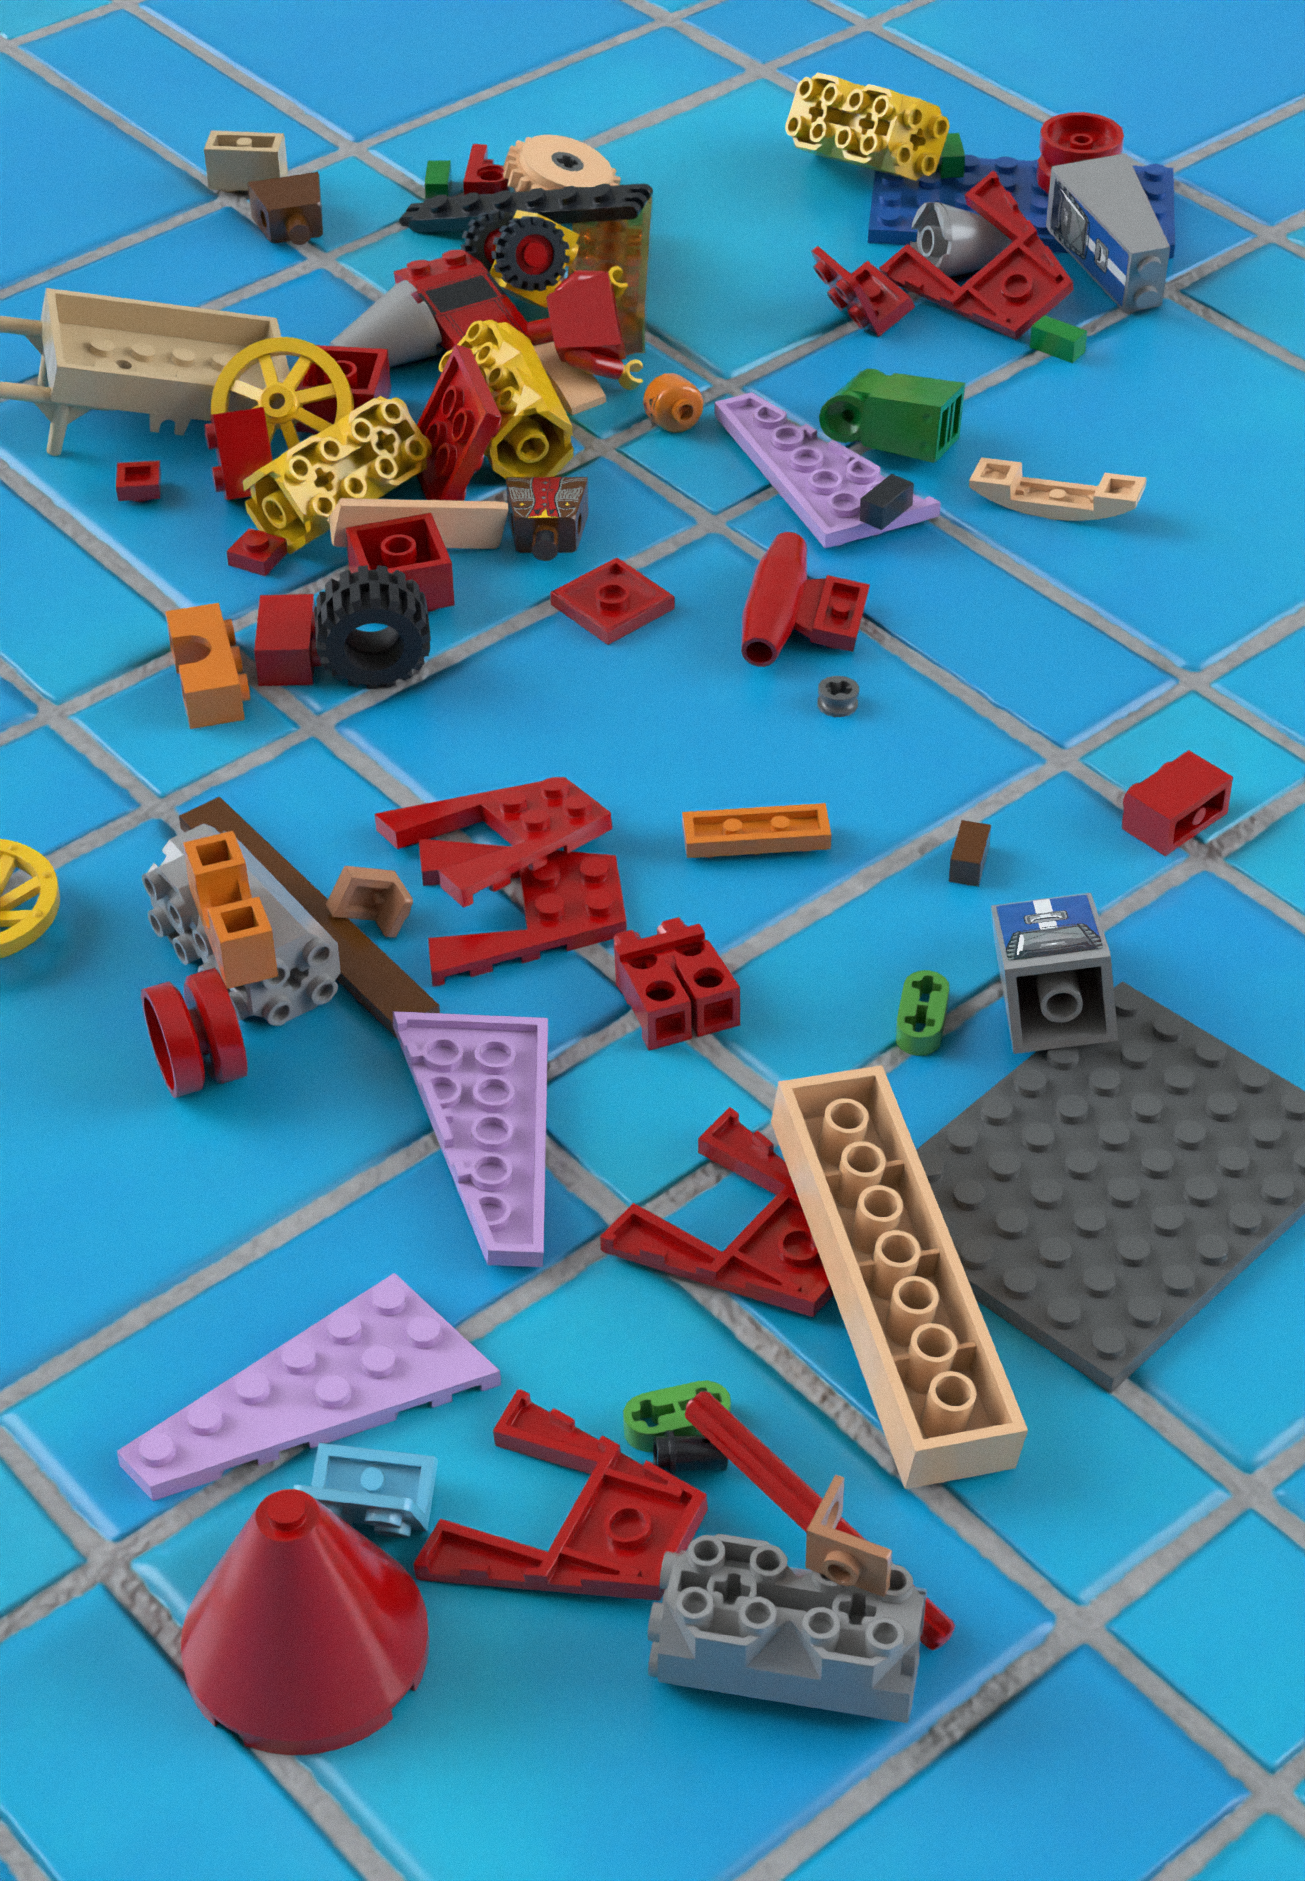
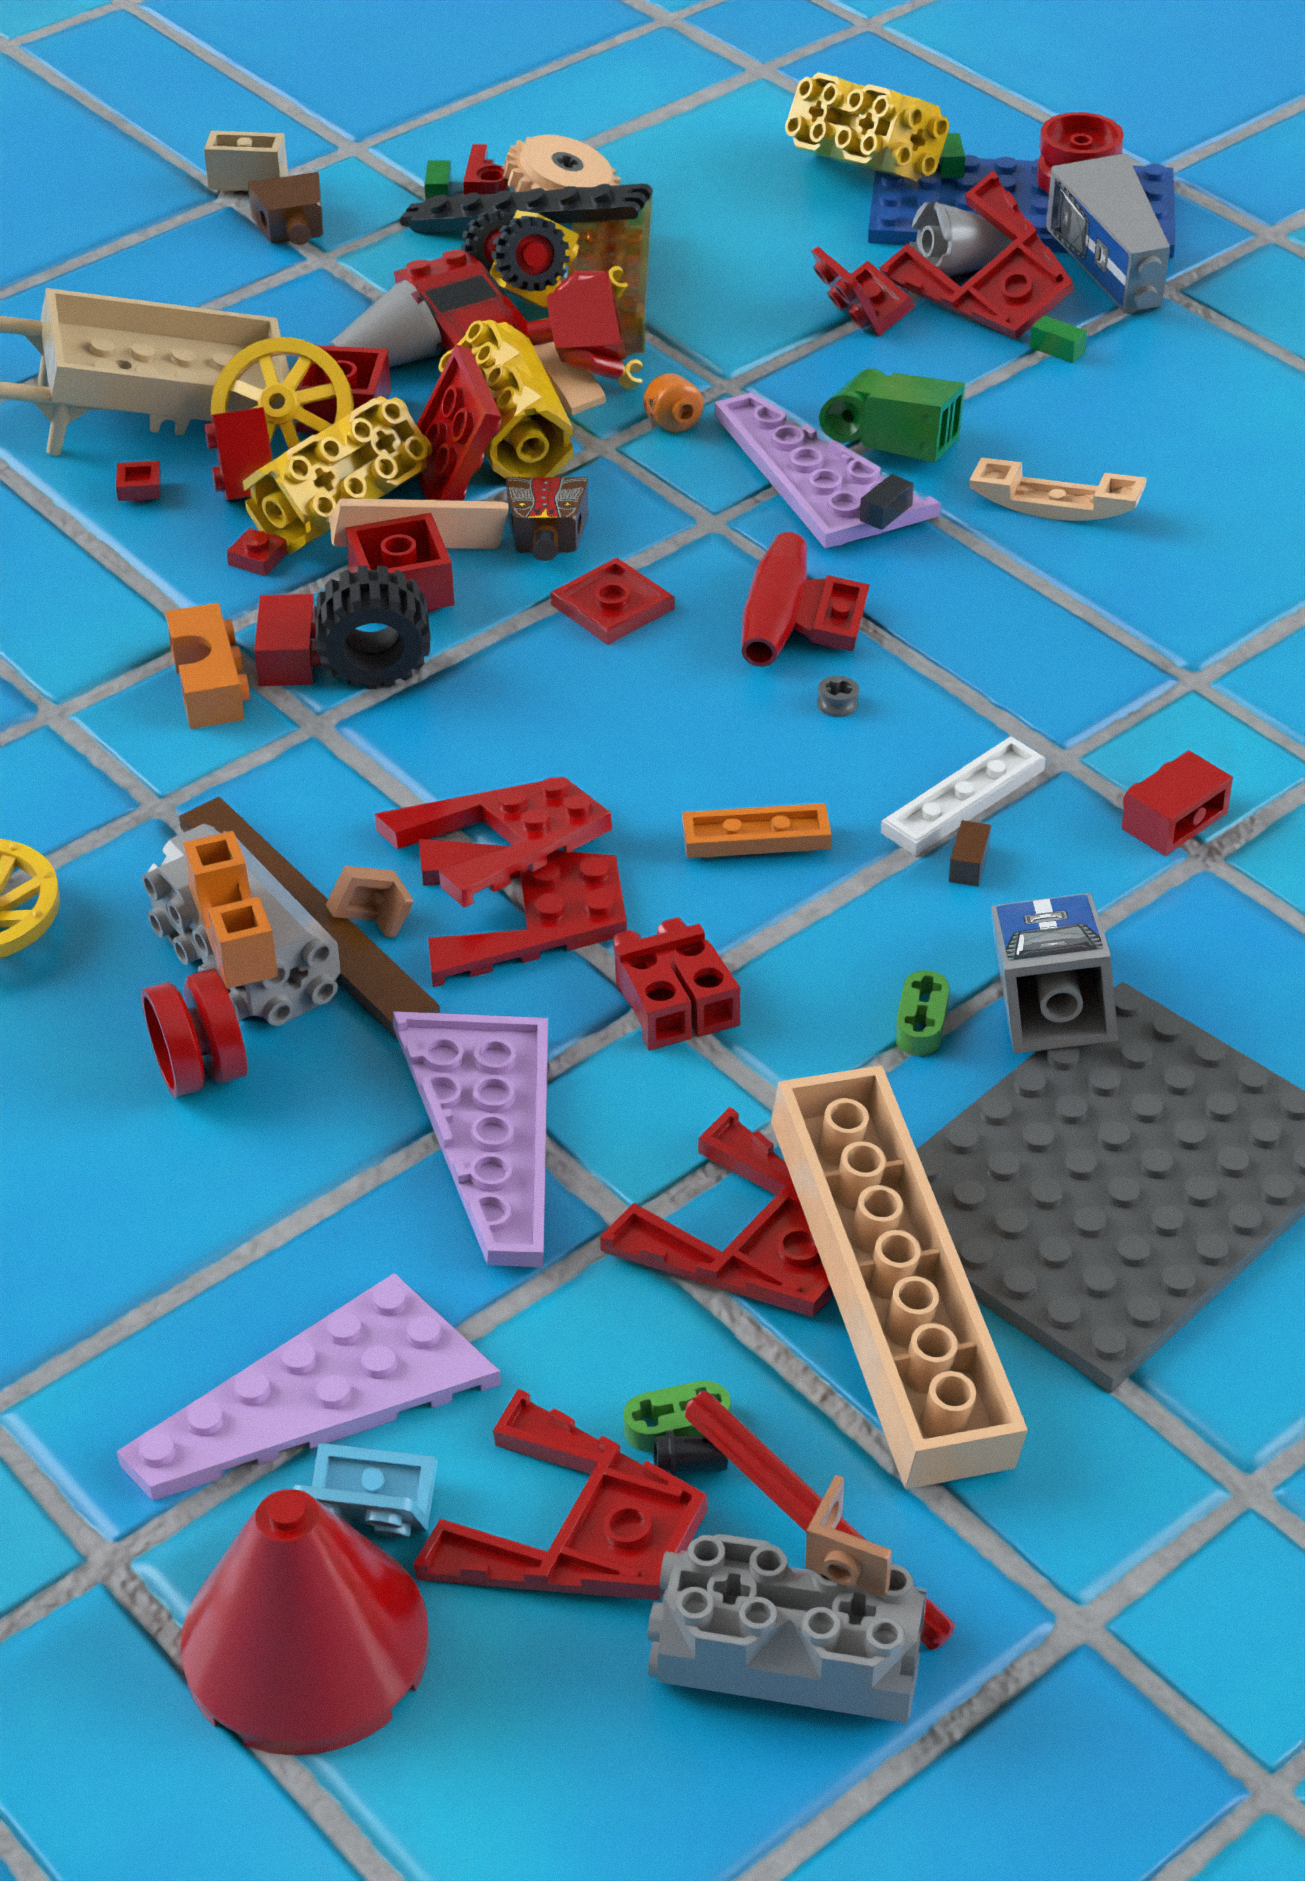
(962, 795): none -> white tile

